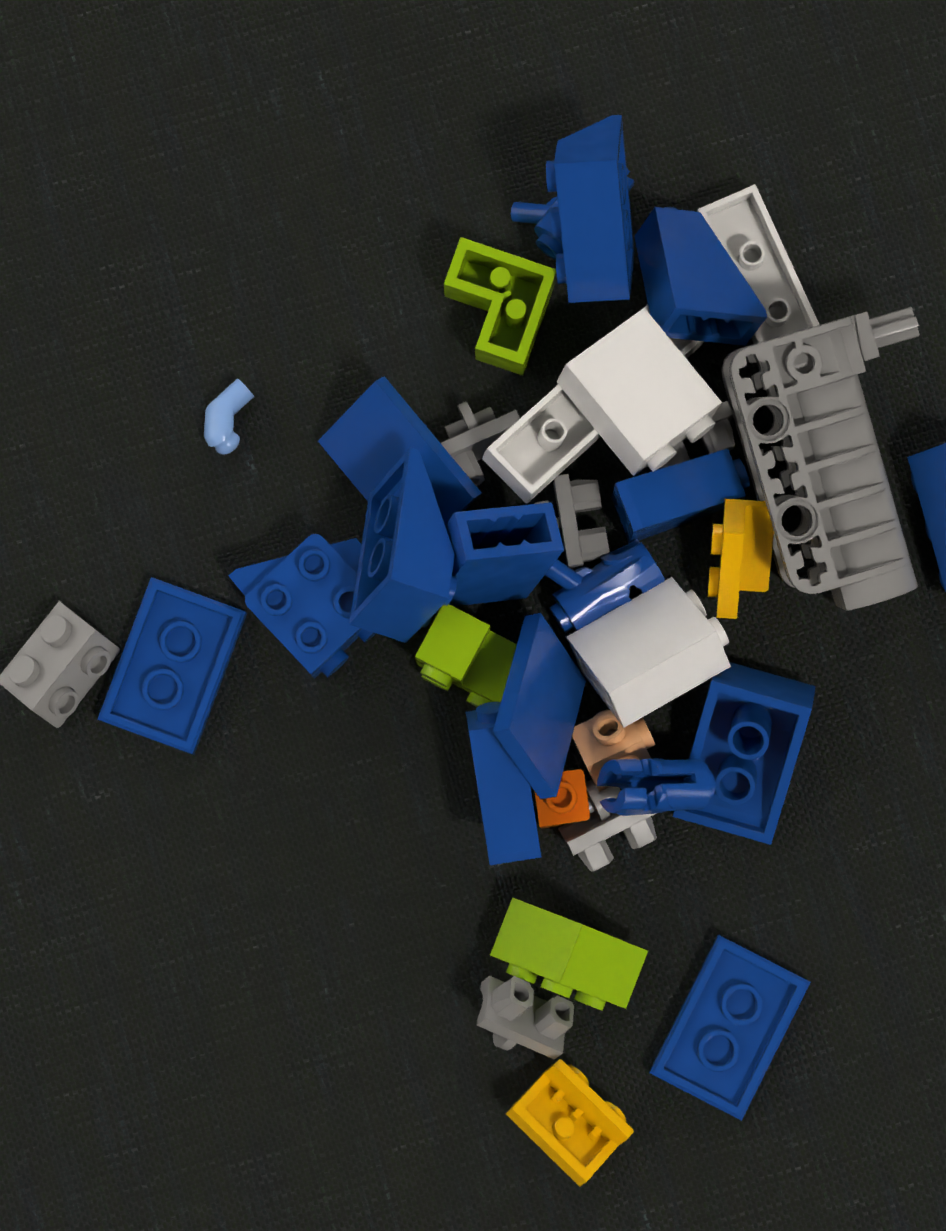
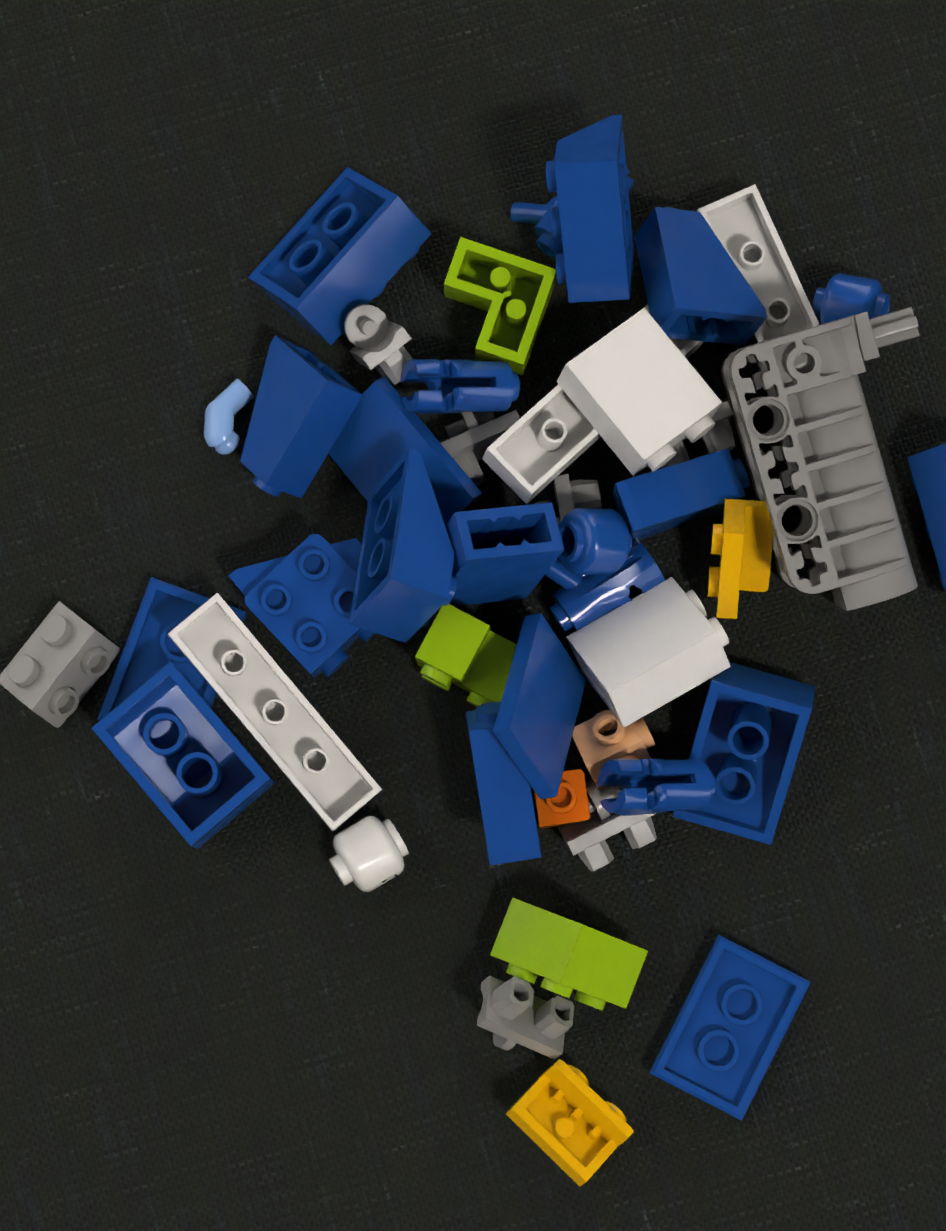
(183, 755): none -> blue slope
(274, 712): none -> white piece
(295, 418): none -> blue slope
(340, 254): none -> blue slope
(368, 853): none -> white head
(377, 341): none -> light grey hips
(460, 386): none -> blue piece
(594, 541): none -> blue head
(849, 296): none -> blue head

